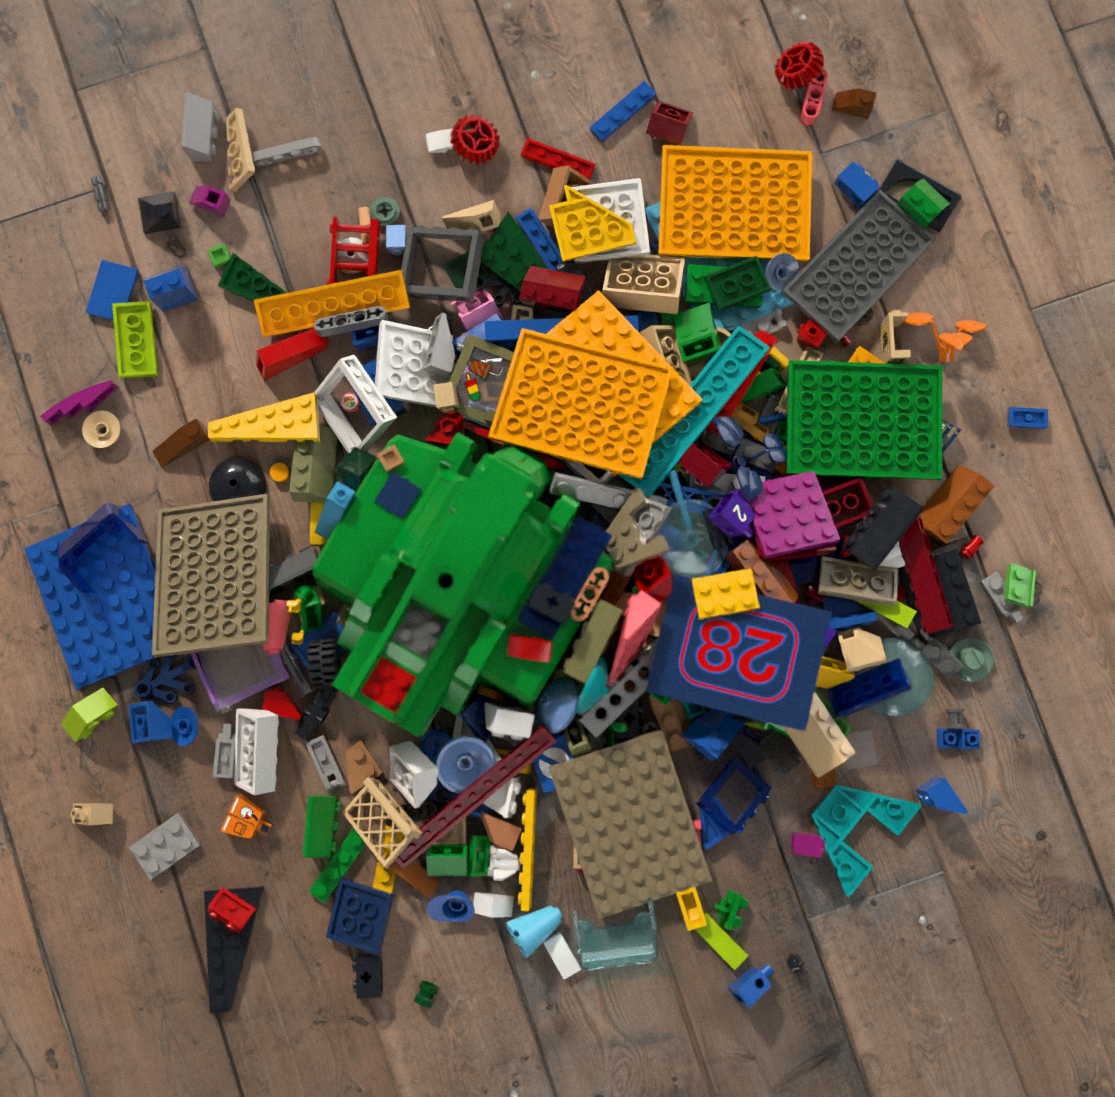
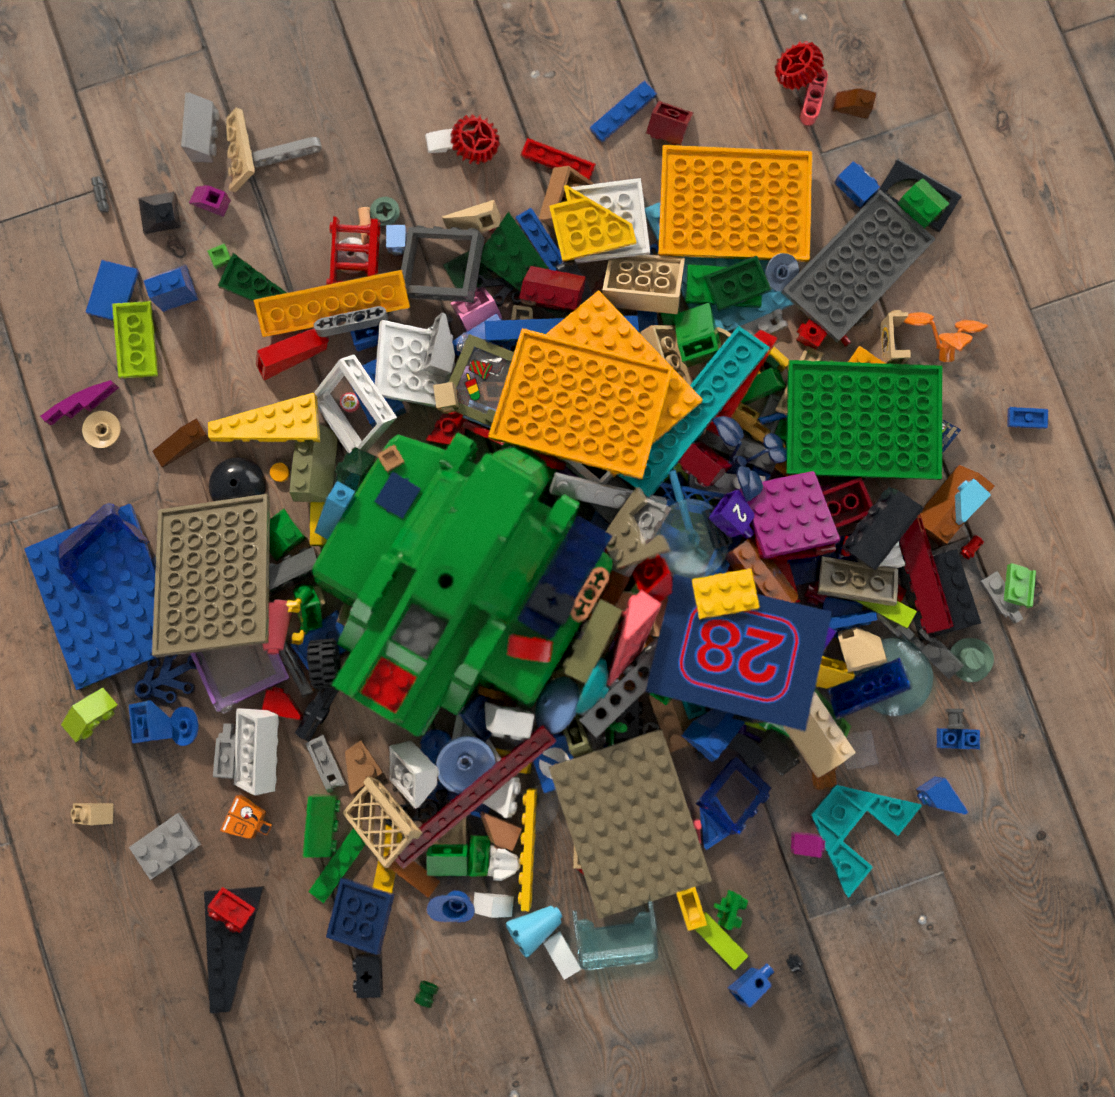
(284, 534): none -> green slope
(969, 499): none -> medium azure slope

